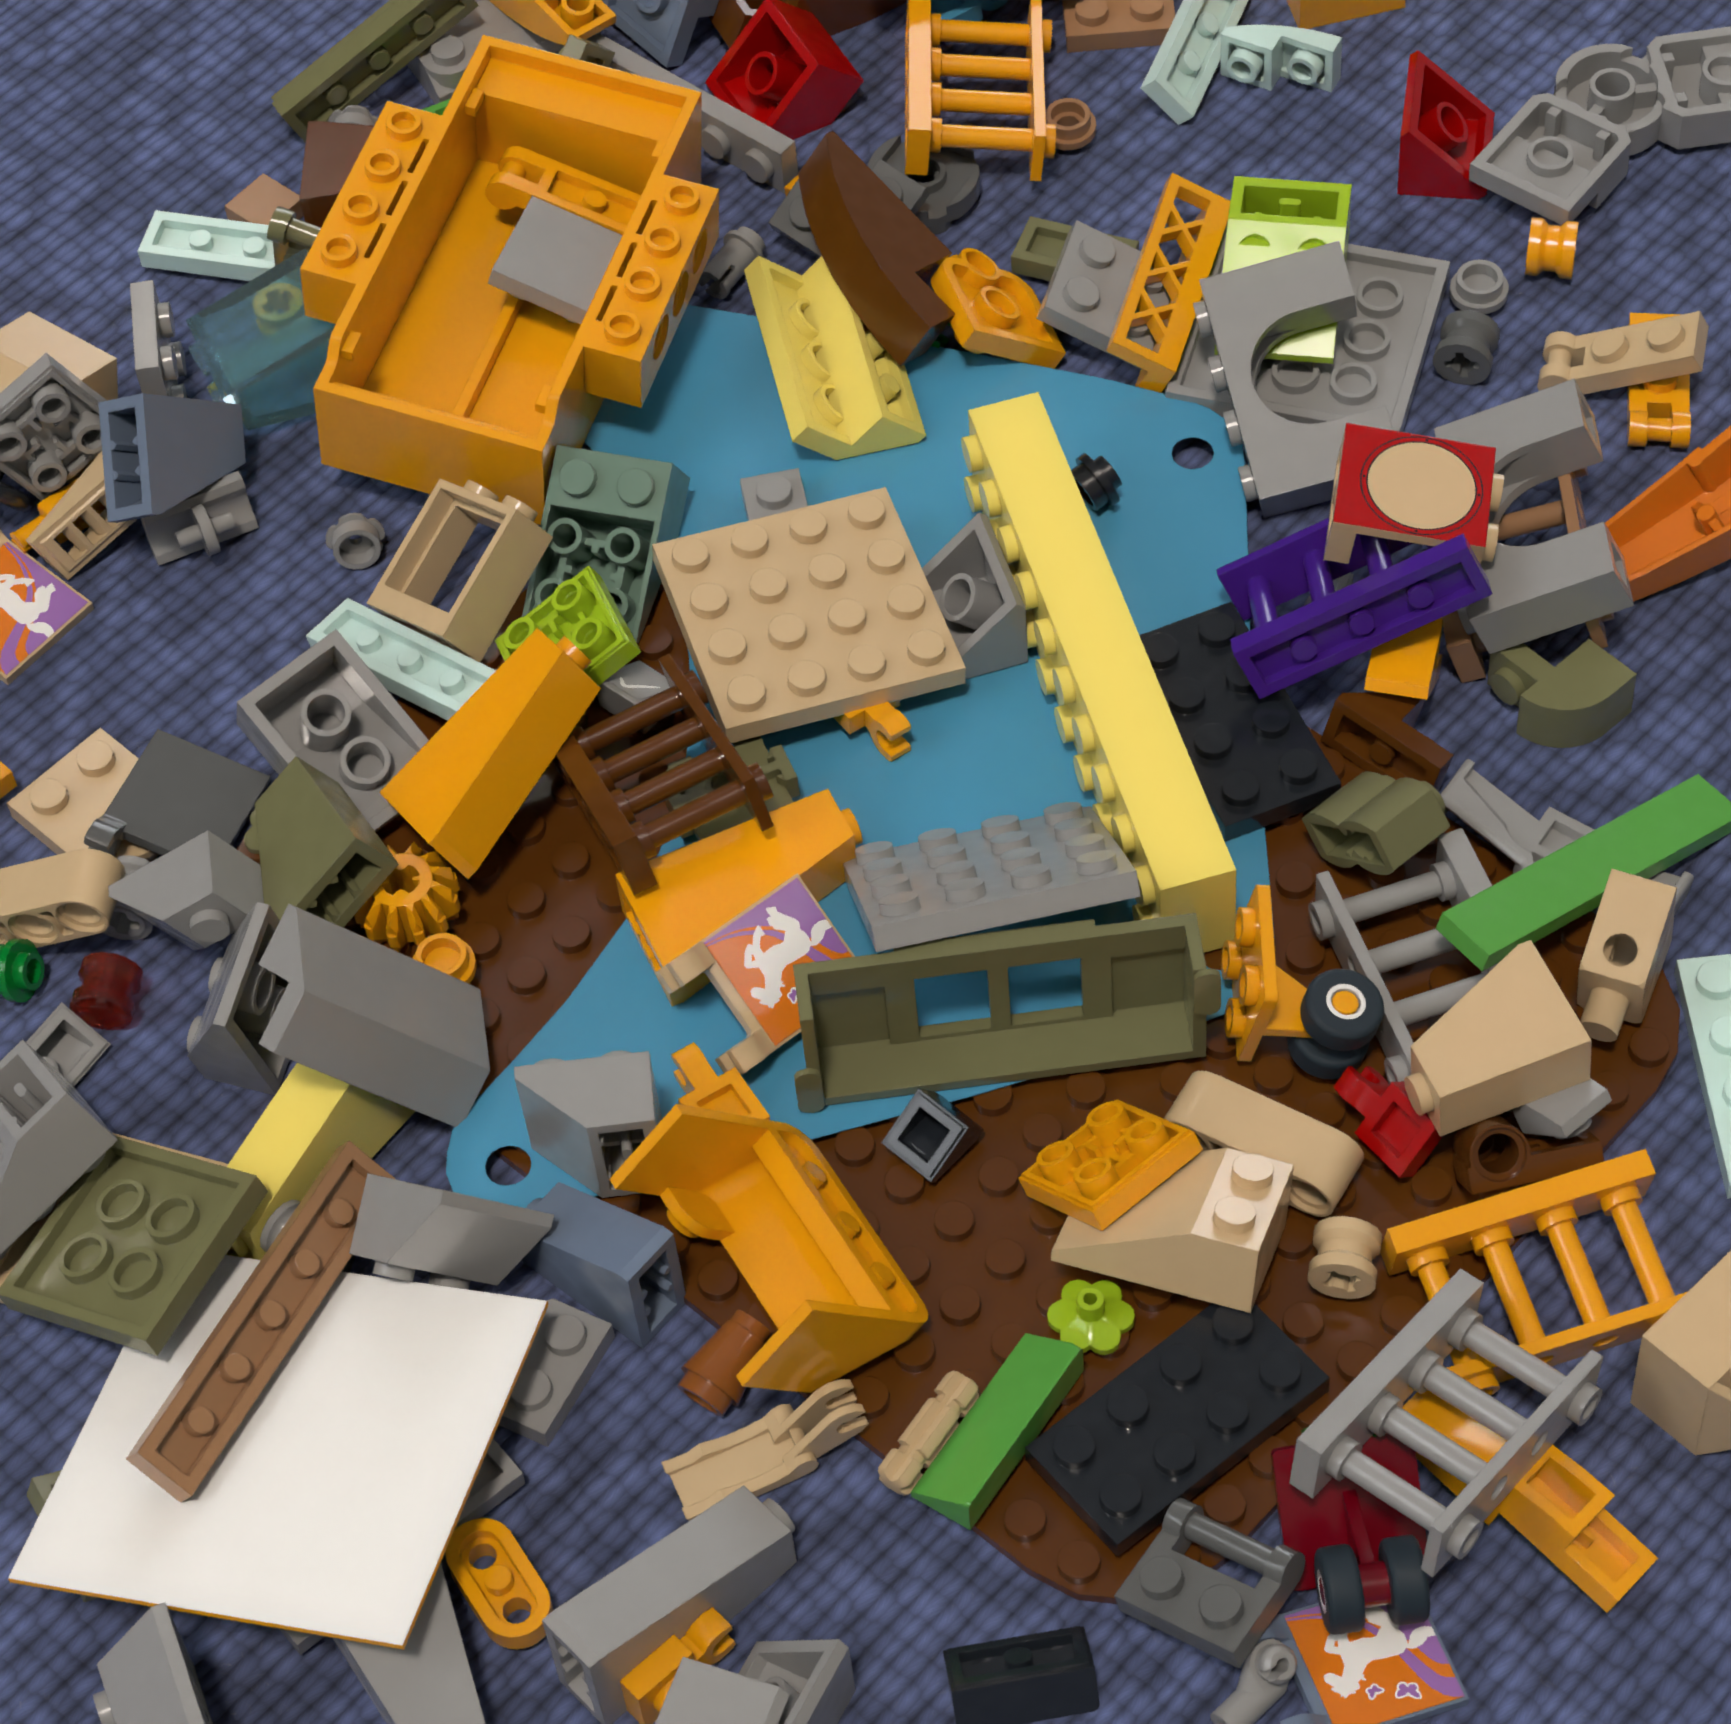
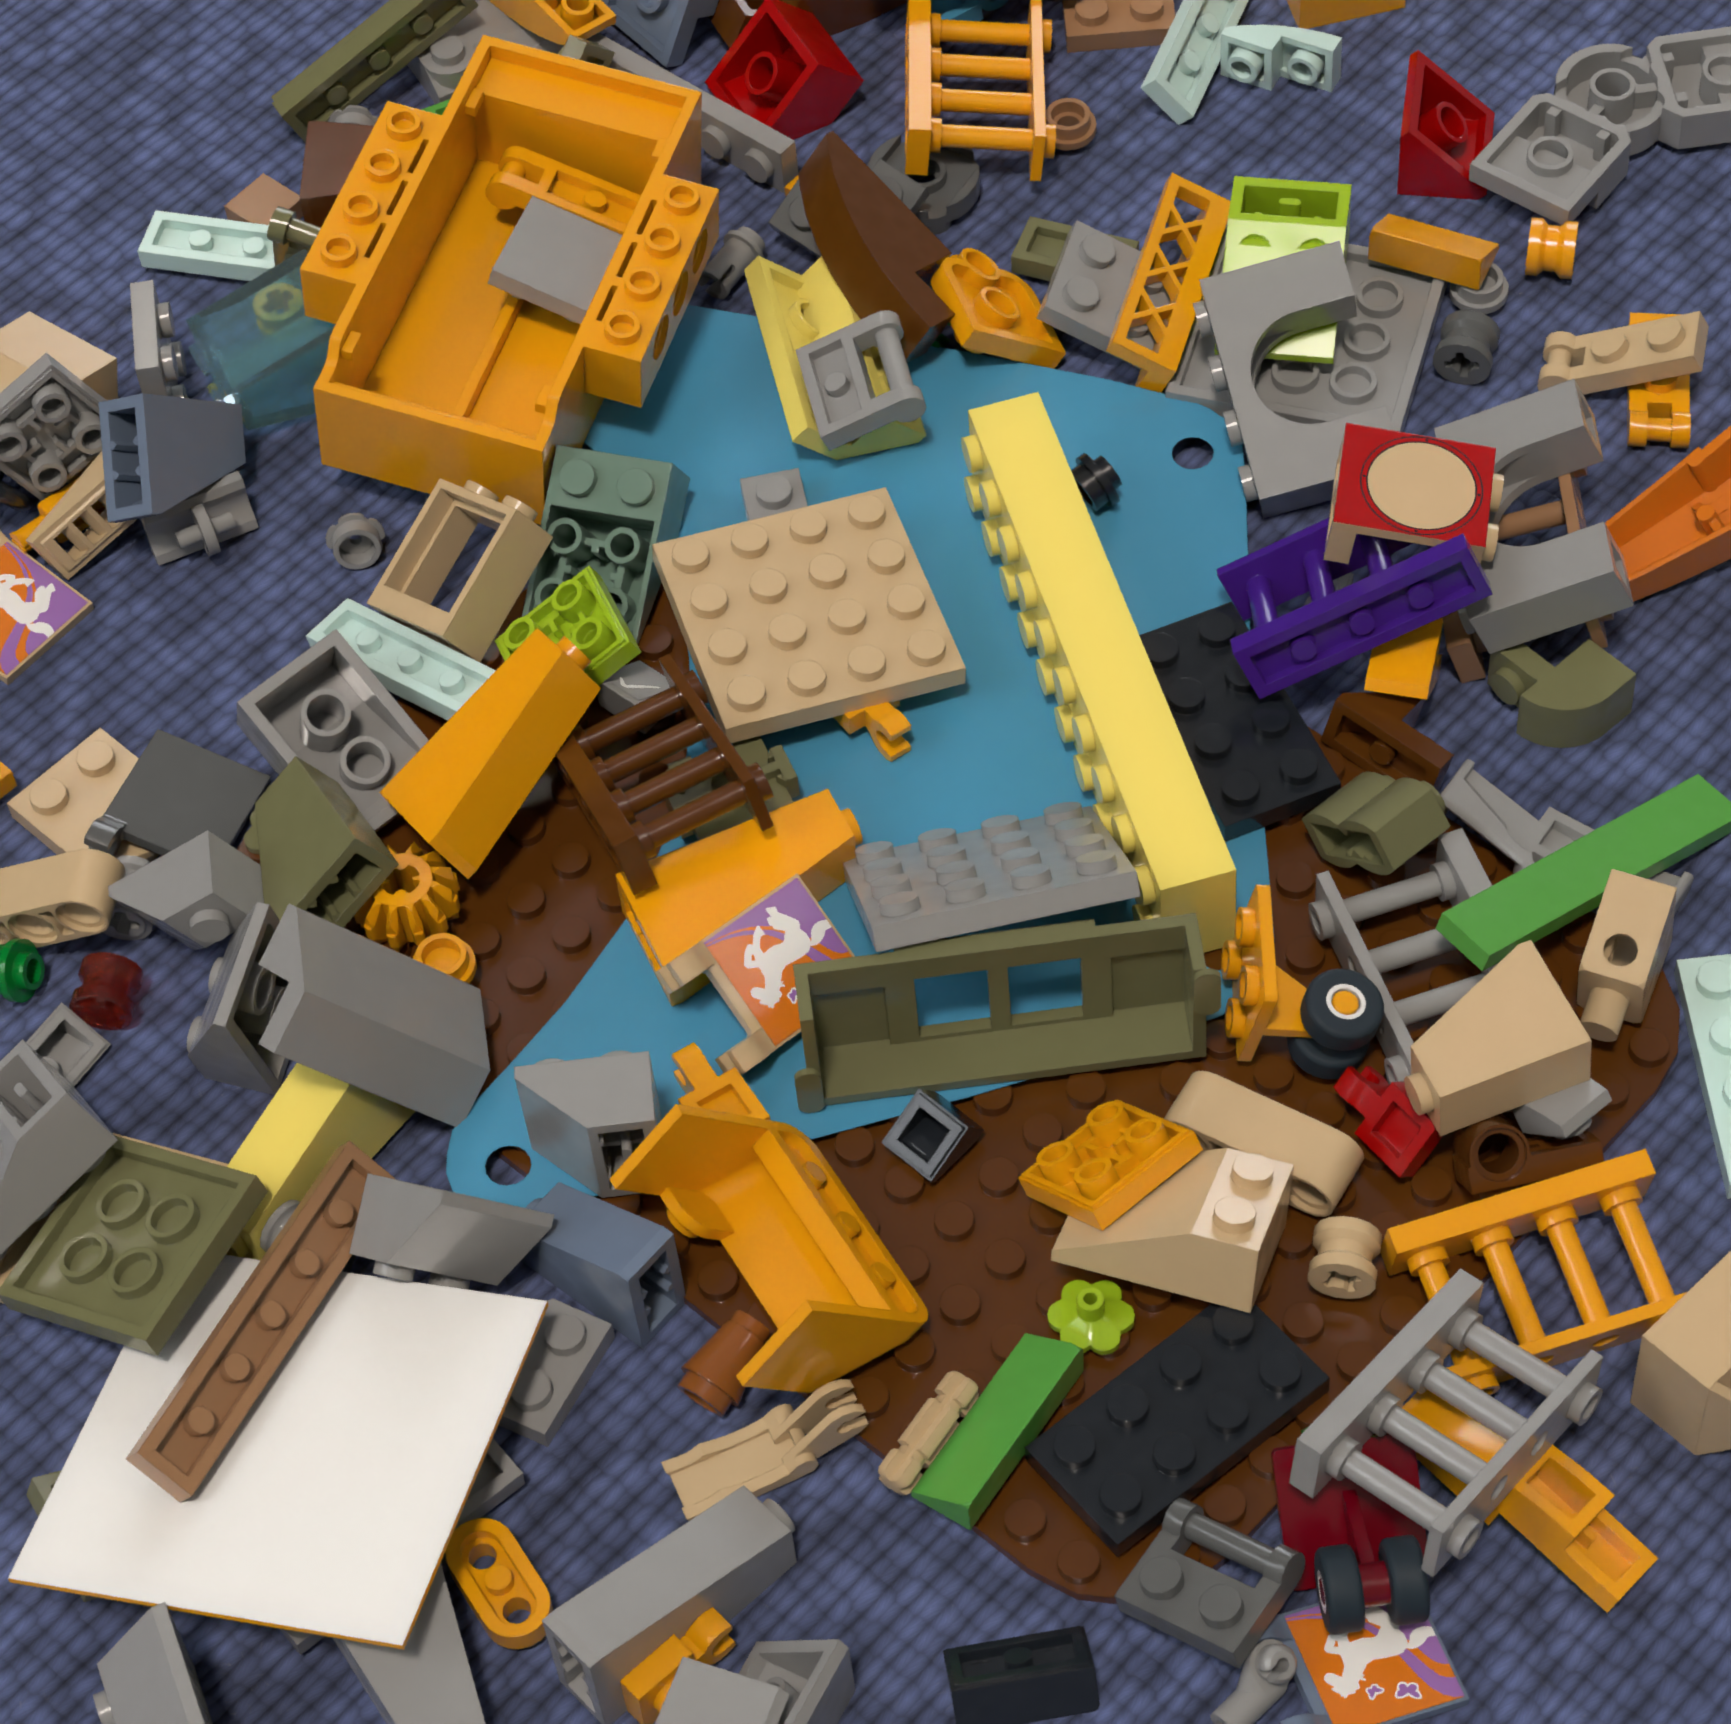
(841, 384): none -> light grey plate
(979, 599): light grey slope -> none
(1431, 251): none -> light orange slope

